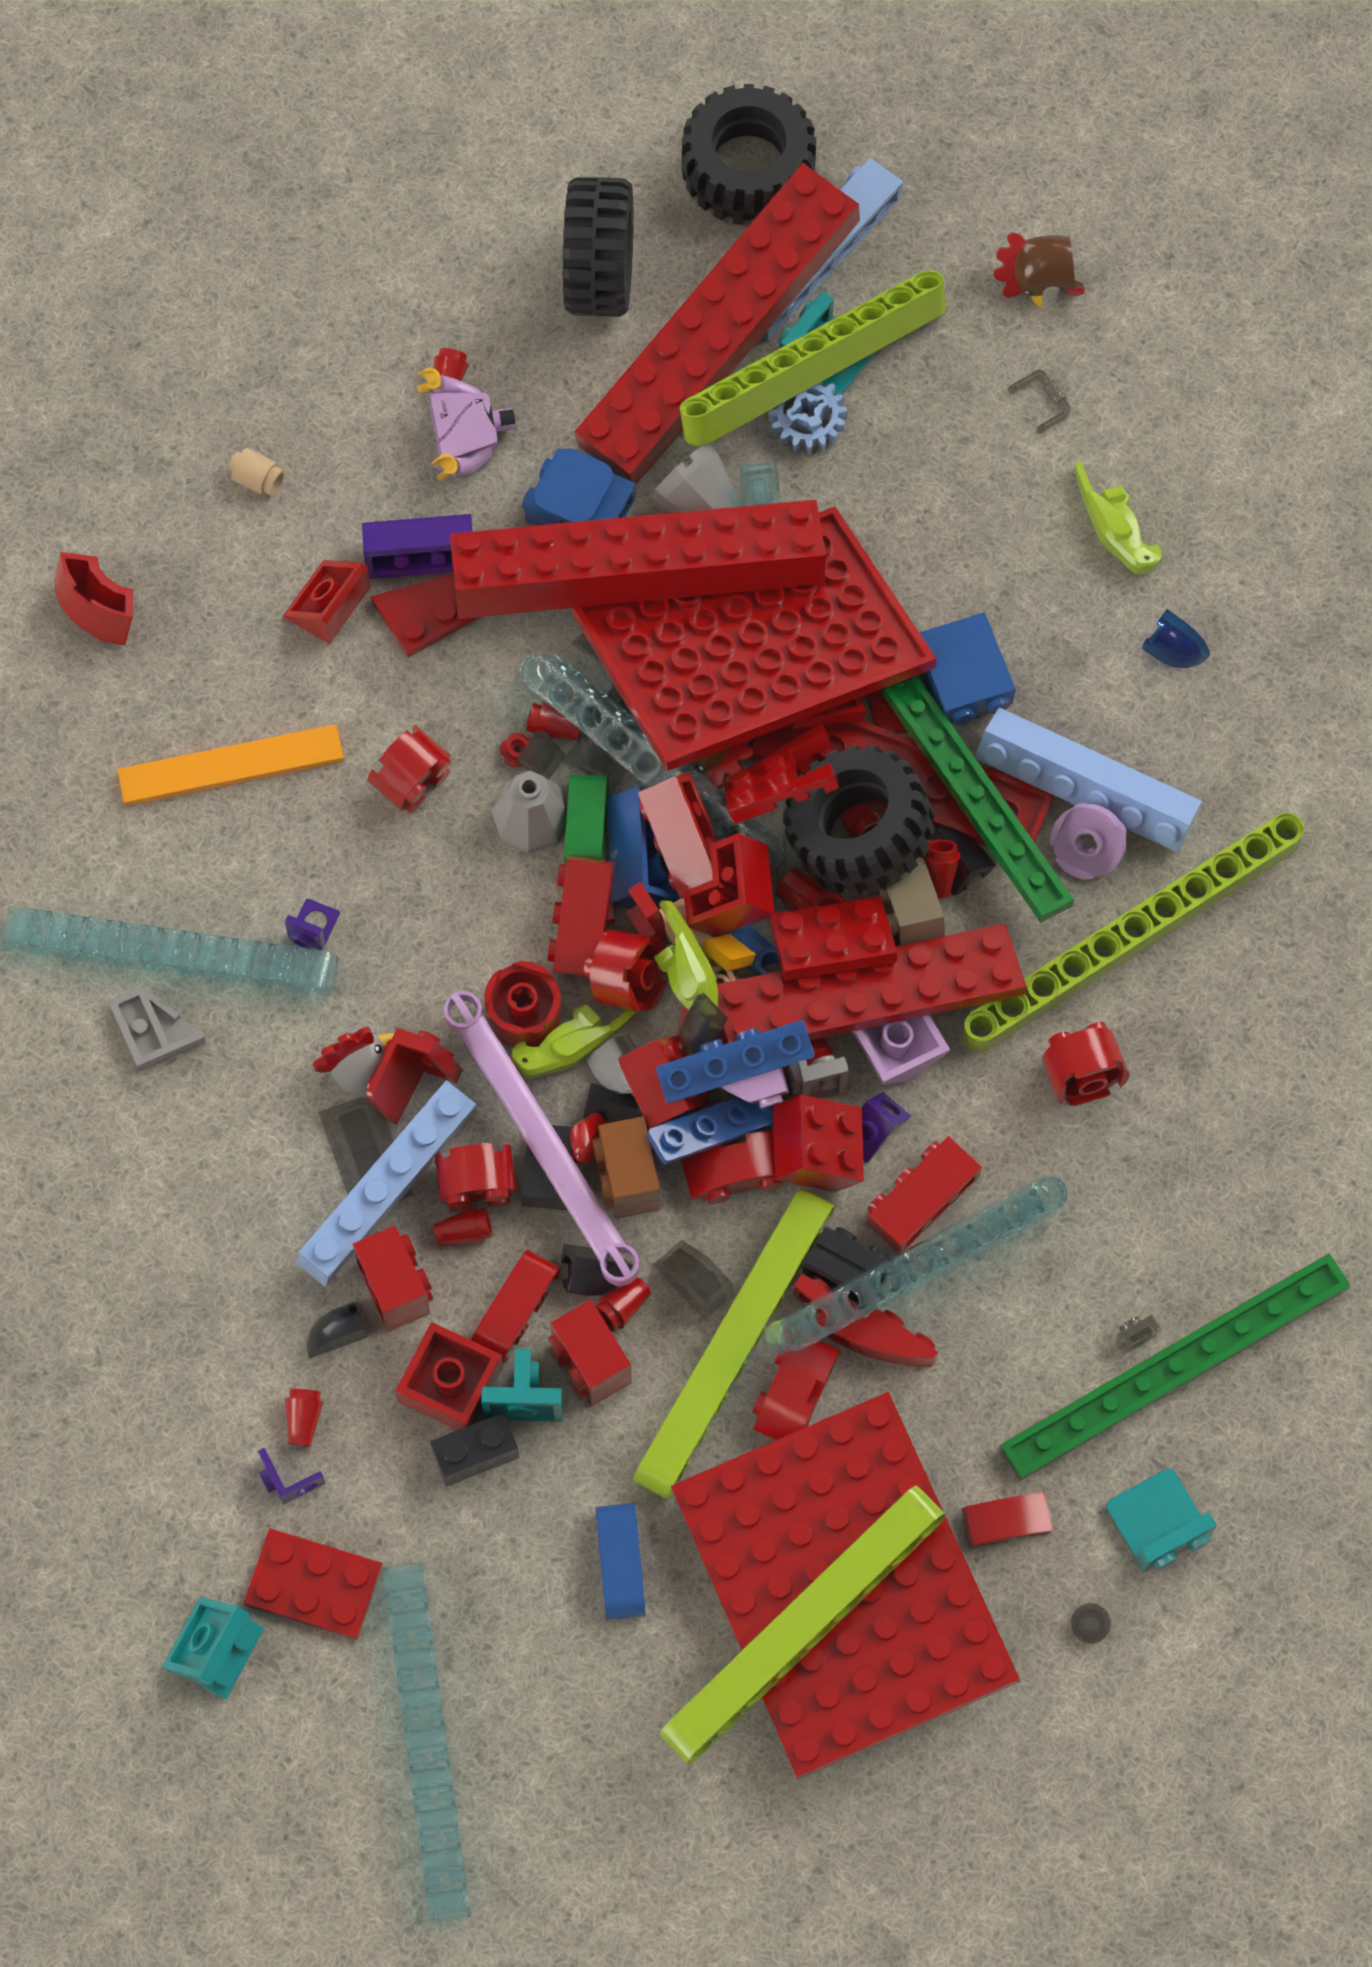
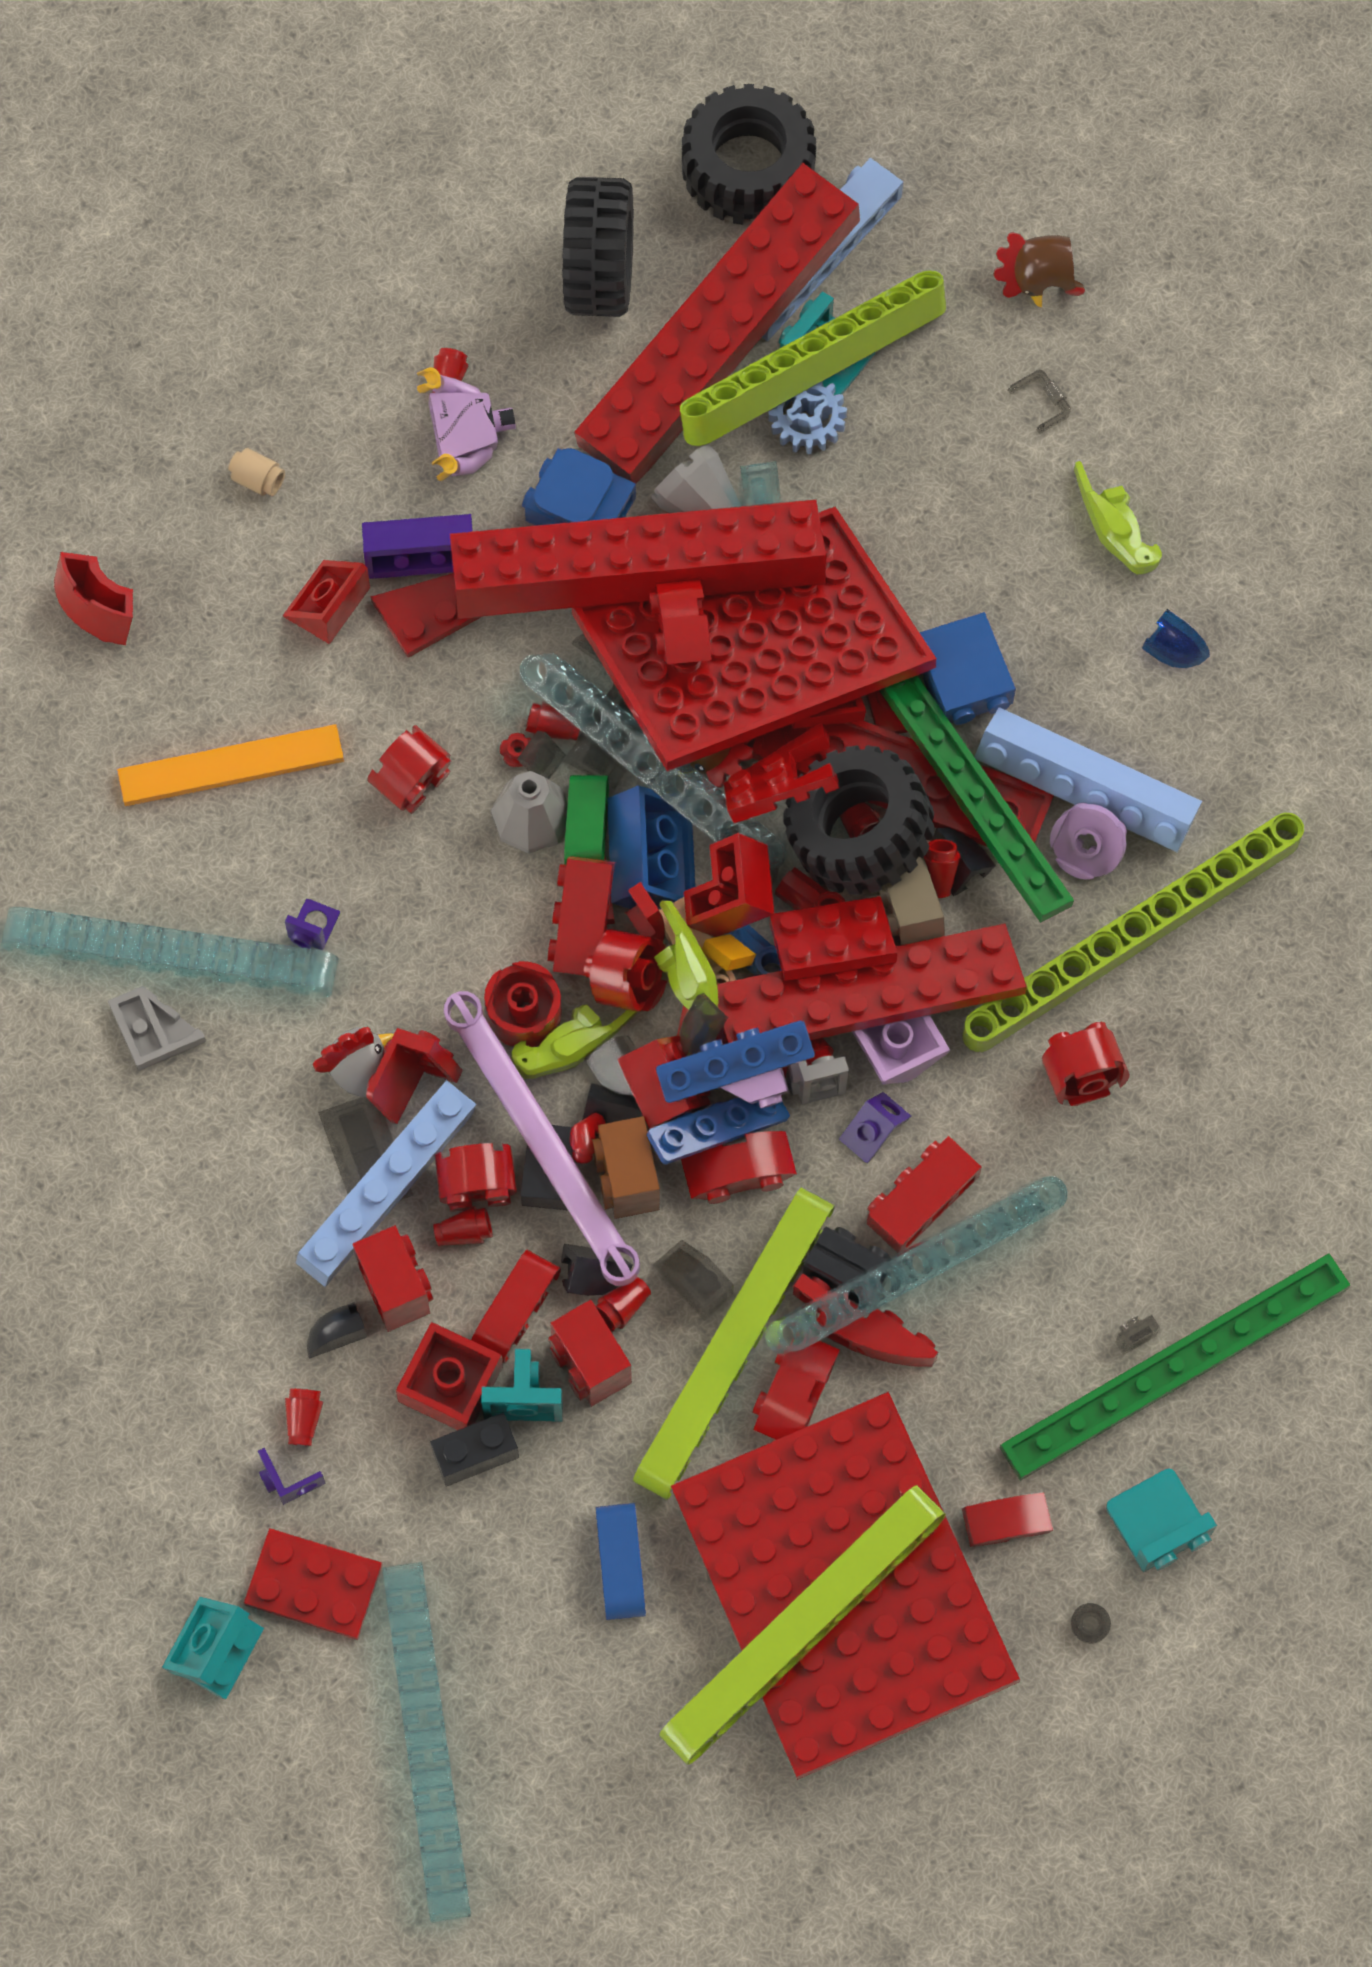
(680, 830): brick -> none
(681, 621): none -> red brick
(818, 1143): red brick -> none

